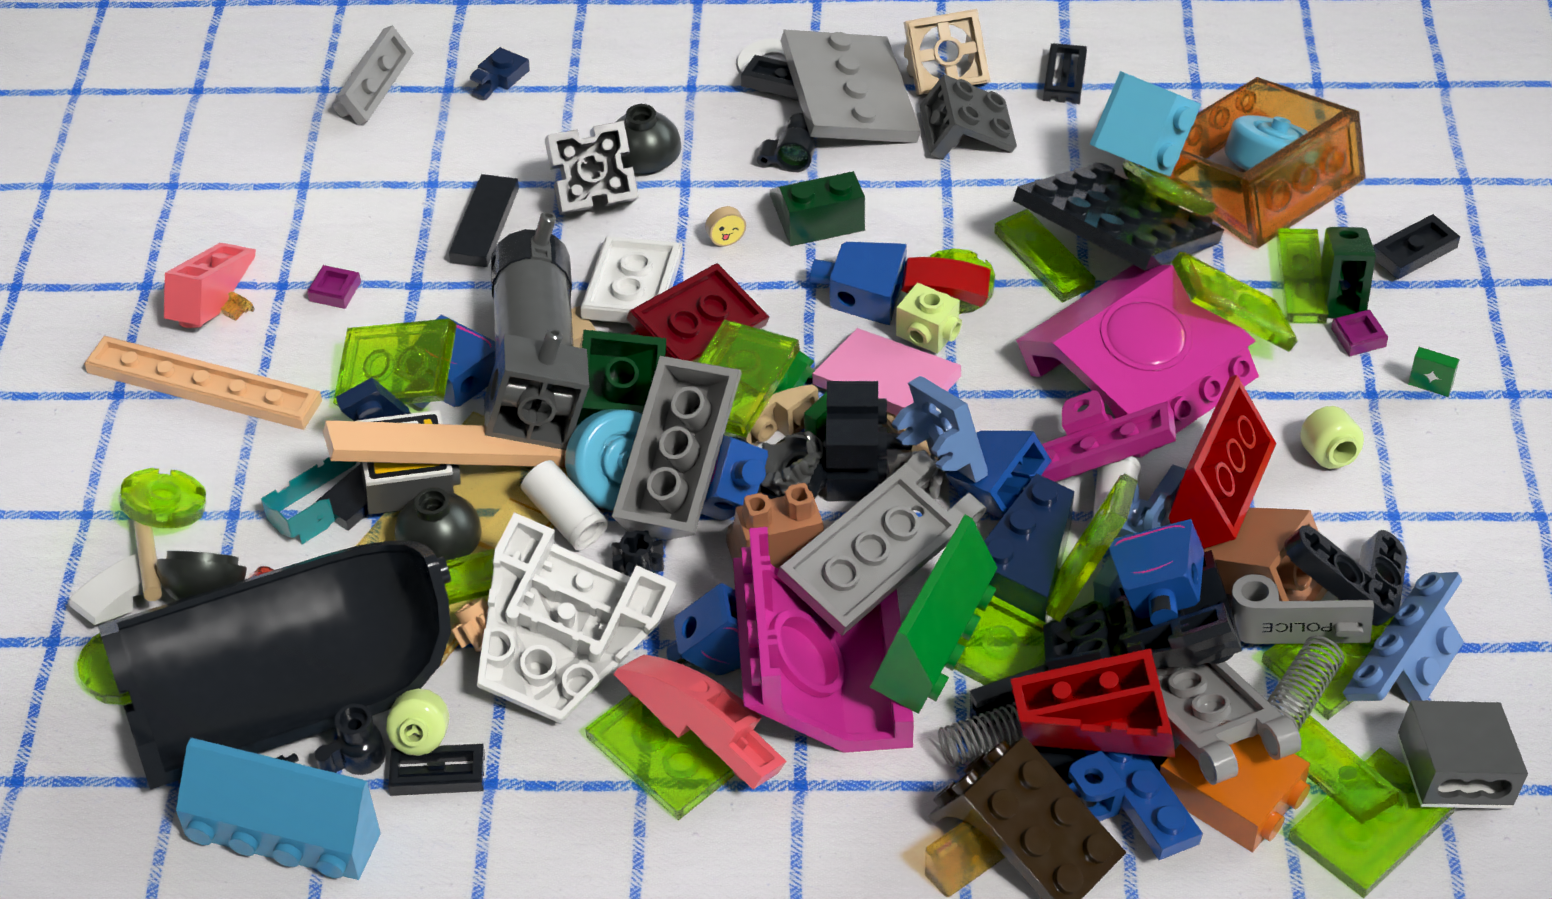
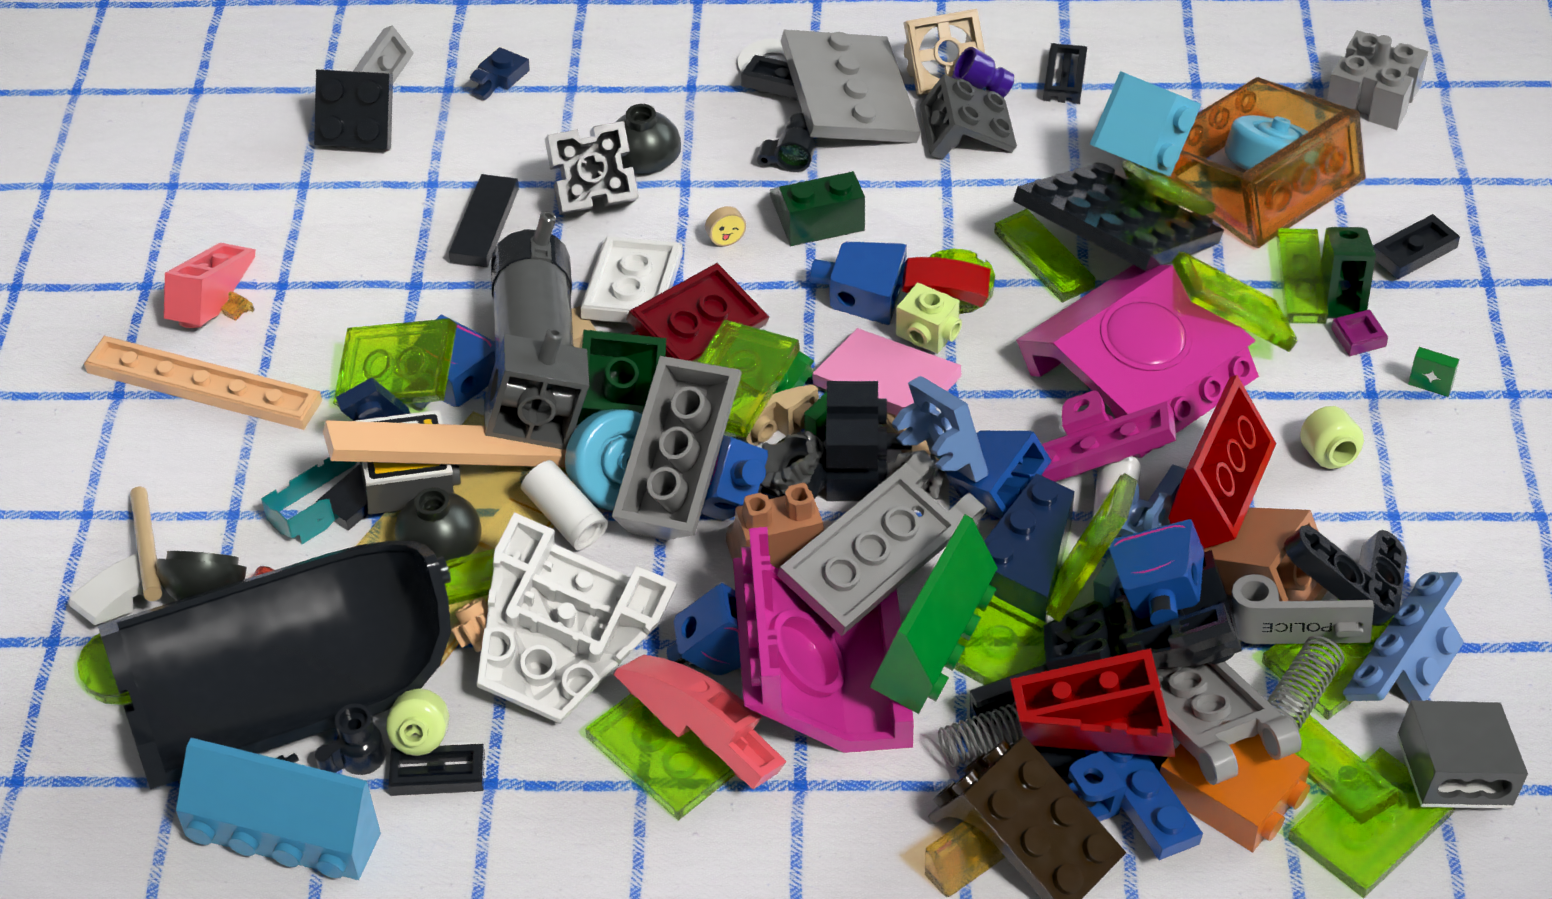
(162, 498): clear neon green tile -> none
(334, 286): magenta tile -> none
(353, 109): none -> black plate
(639, 550): black gear -> none
(982, 73): none -> dark purple piece
(1378, 78): none -> light grey brick

